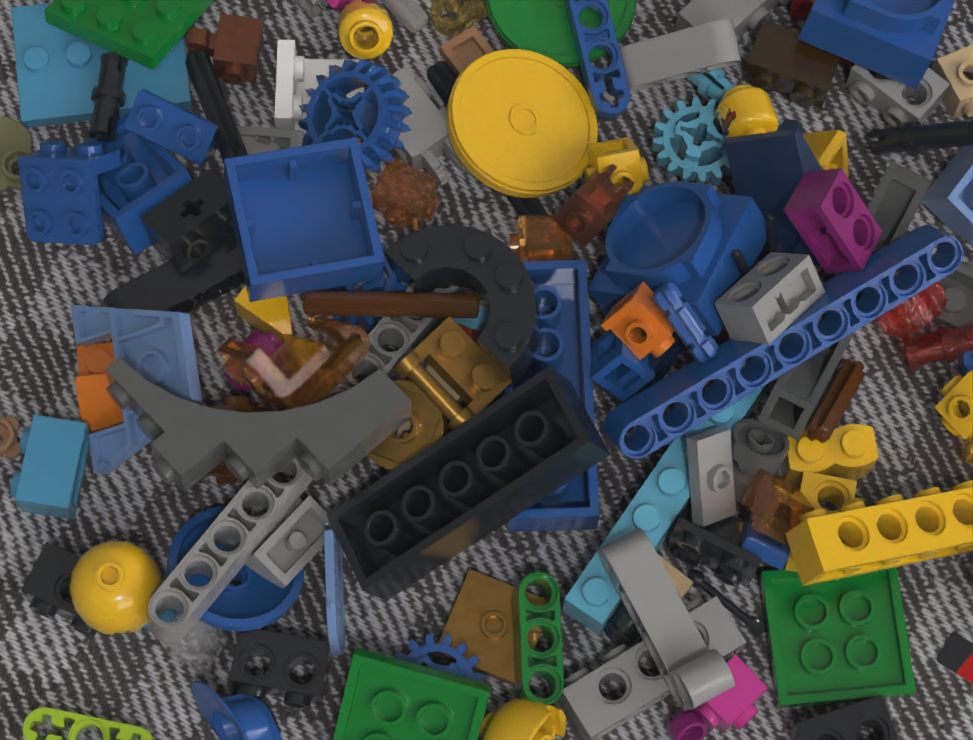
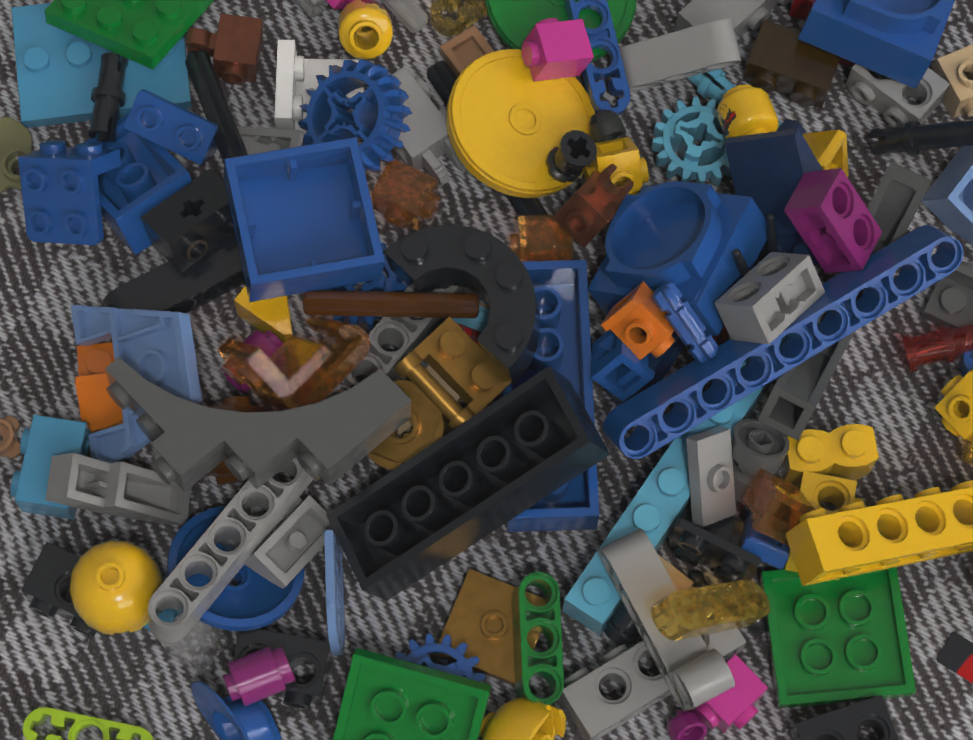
(116, 490): none -> light grey slope
(258, 675): none -> magenta brick
(557, 49): none -> dark pink brick
(571, 156): none -> black bush
(606, 126): none -> pearl dark grey hinge
(710, 609): none -> clear yellow beam
(835, 401): reddish brown axle -> none
(914, 312): clear red gear -> none

